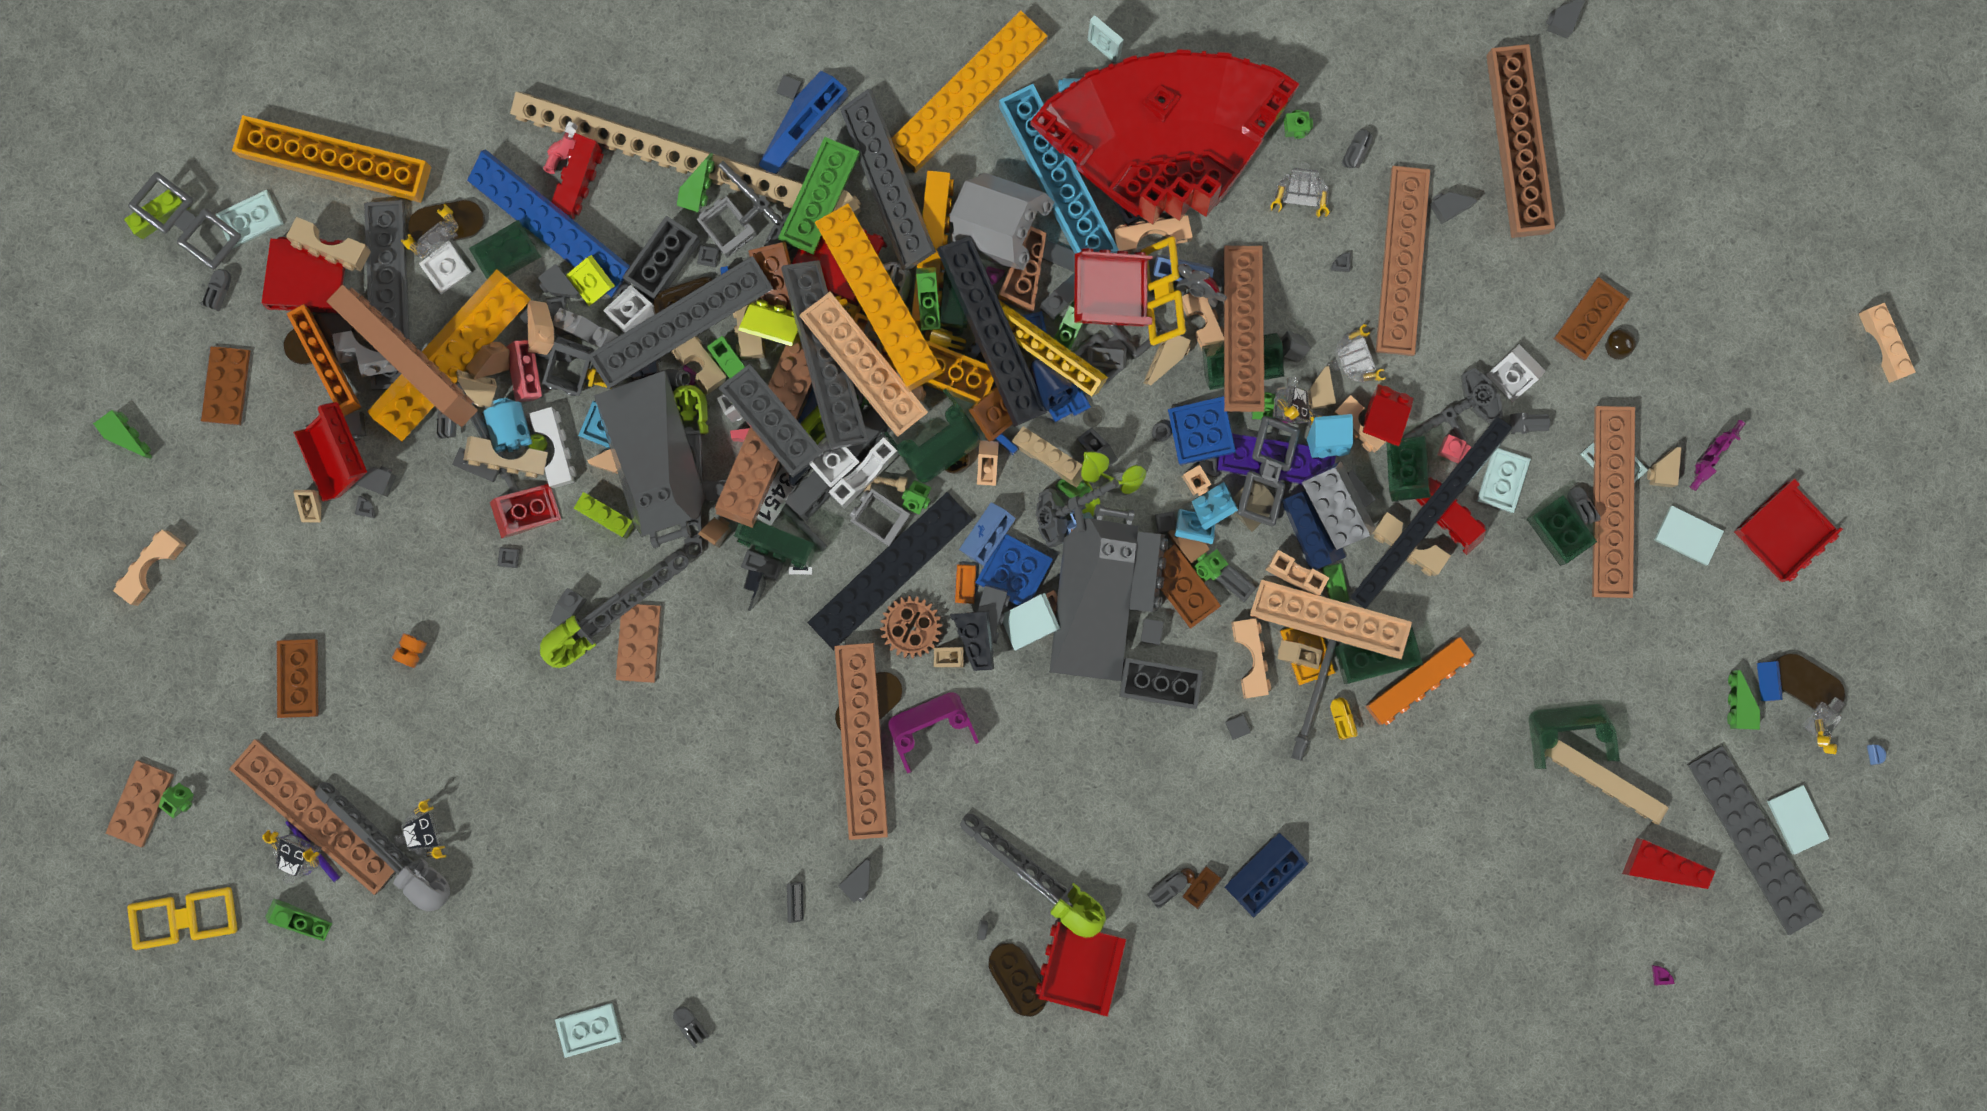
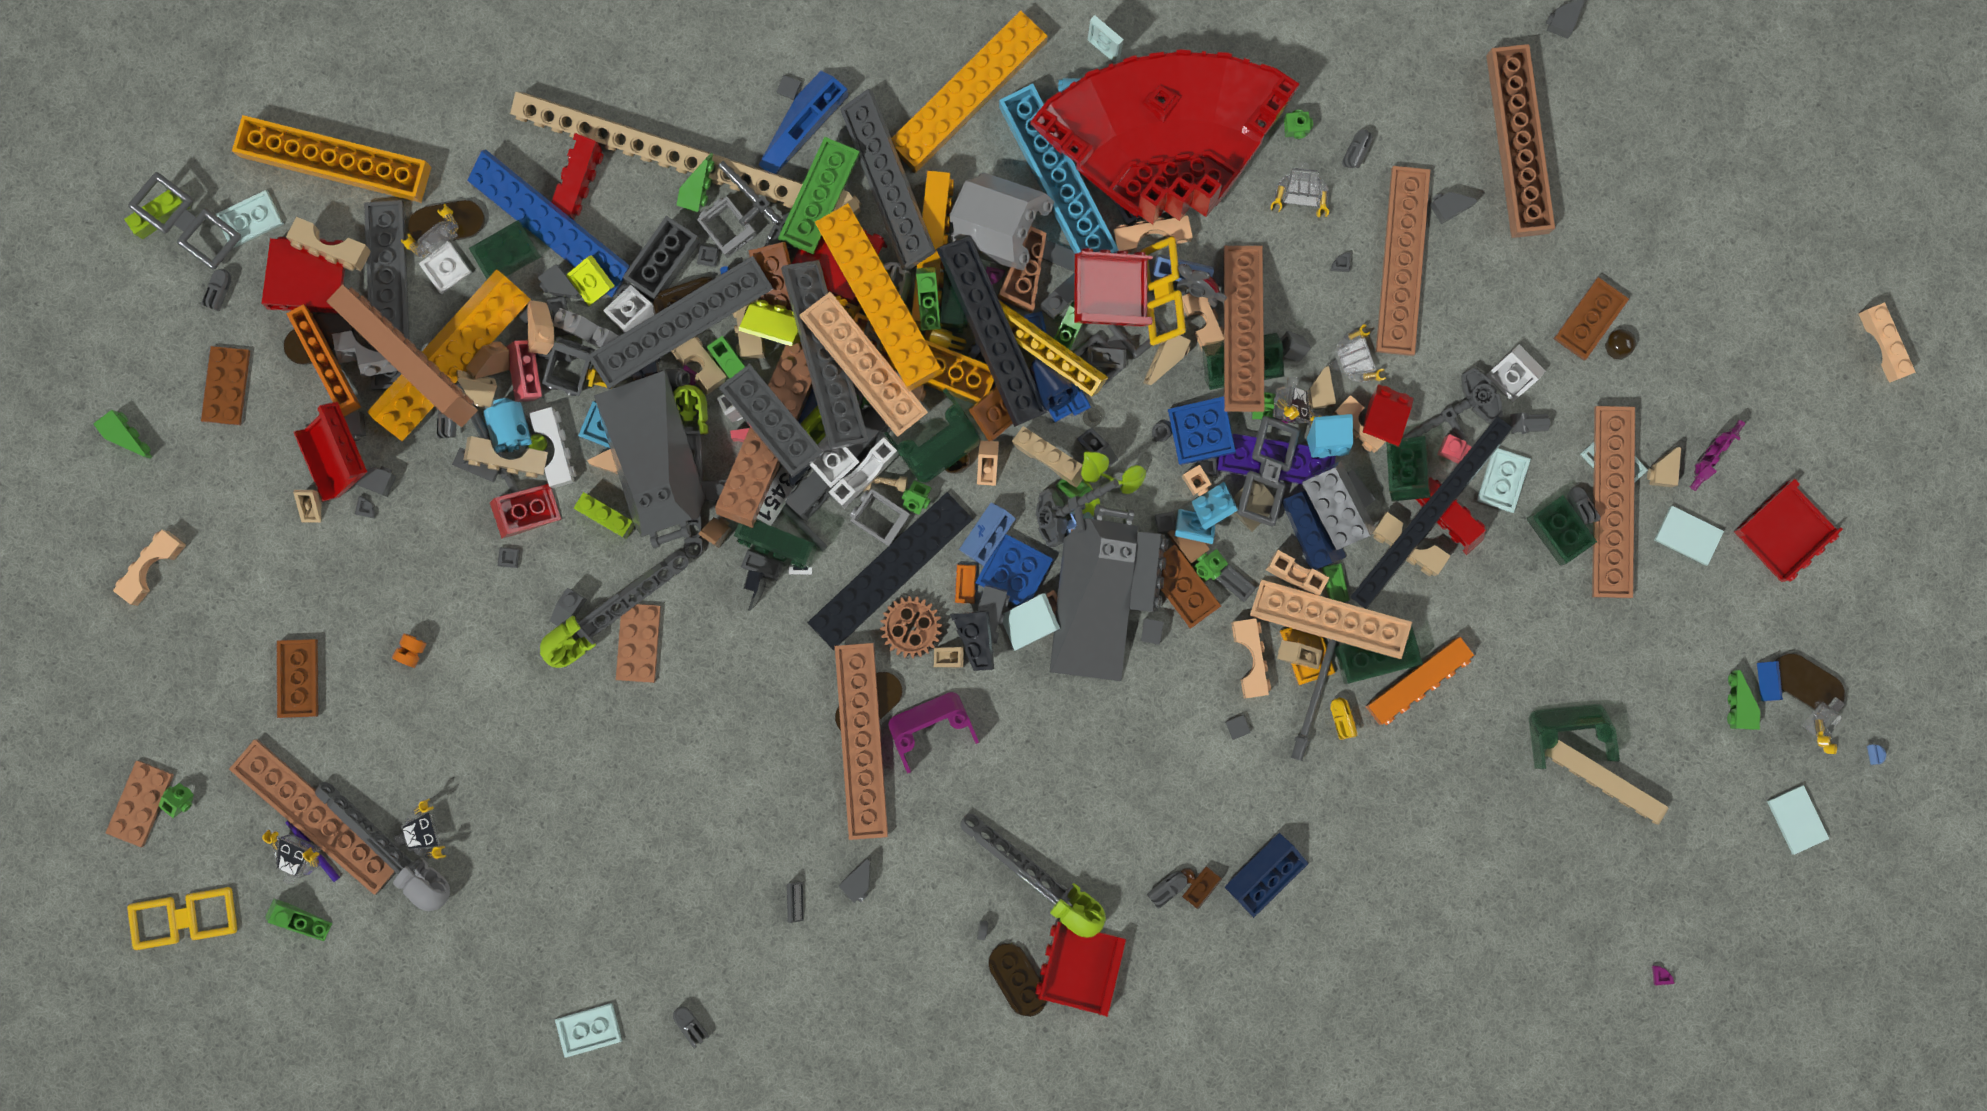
(559, 150): coral arm -> none
(1007, 444): blue tile -> none
(1160, 683): dark grey brick -> none
(1663, 865): red wedge -> none
(1755, 840): dark grey plate -> none

